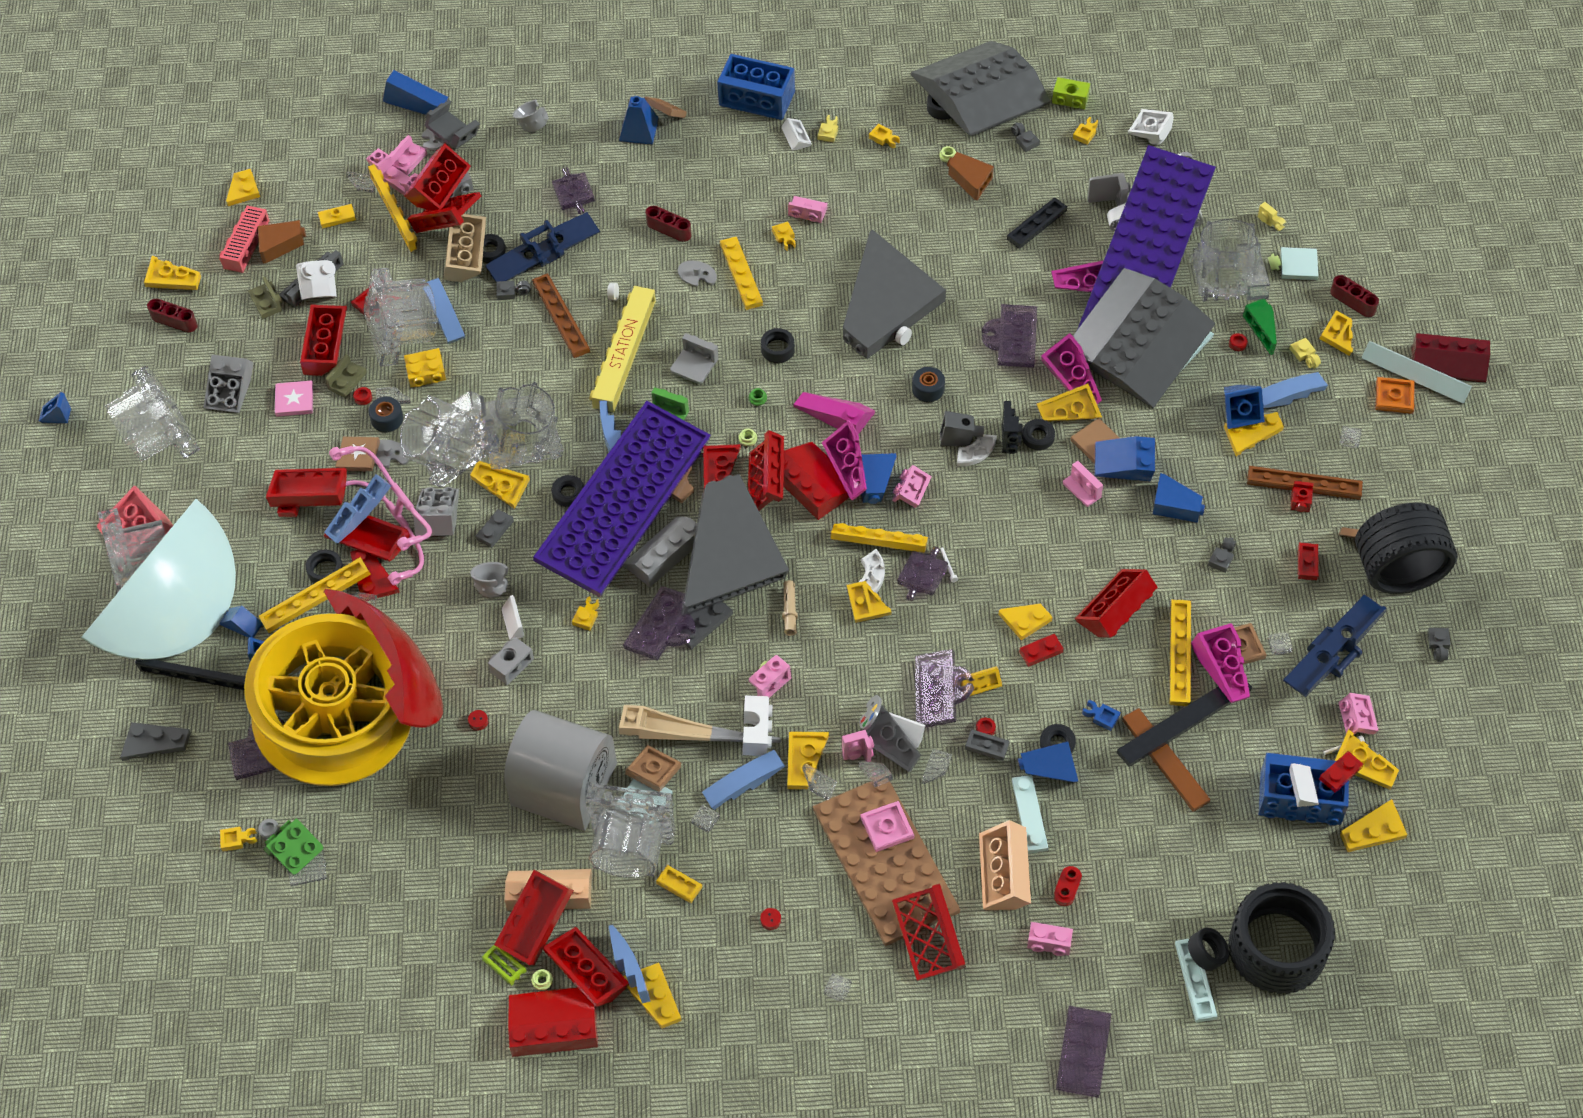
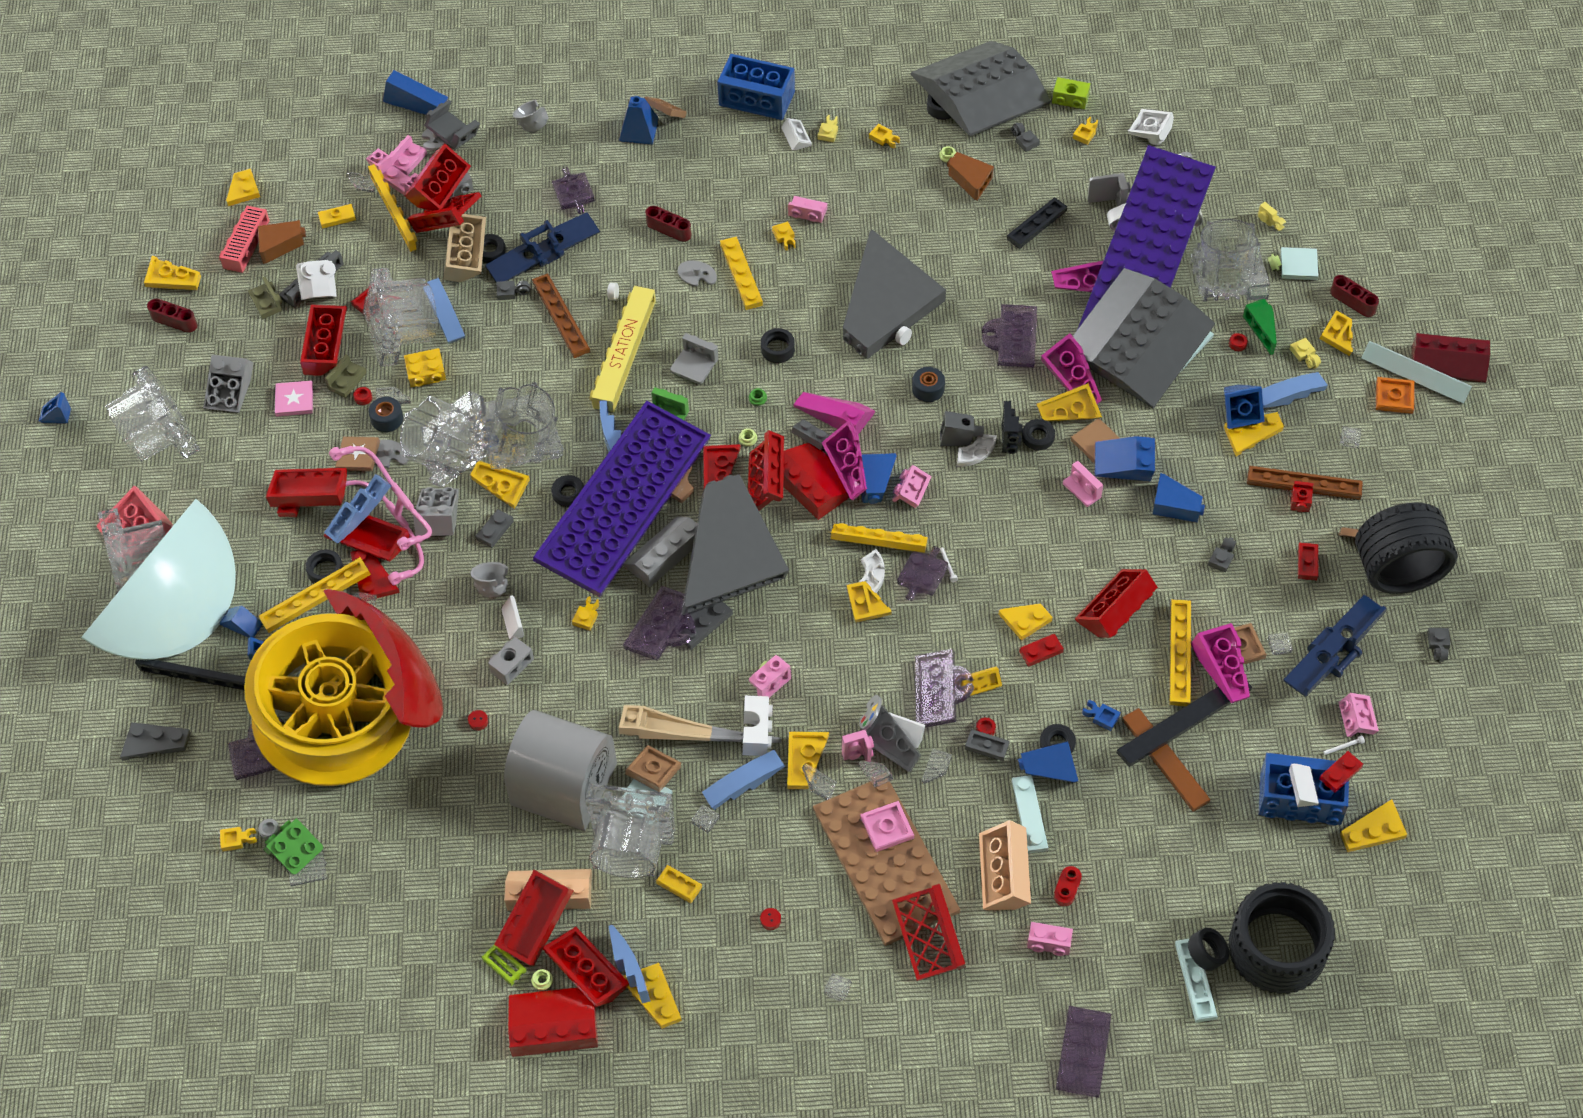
(789, 614): tan pin -> none
(810, 433): none -> dark grey plate
(1375, 767): yellow wing -> none

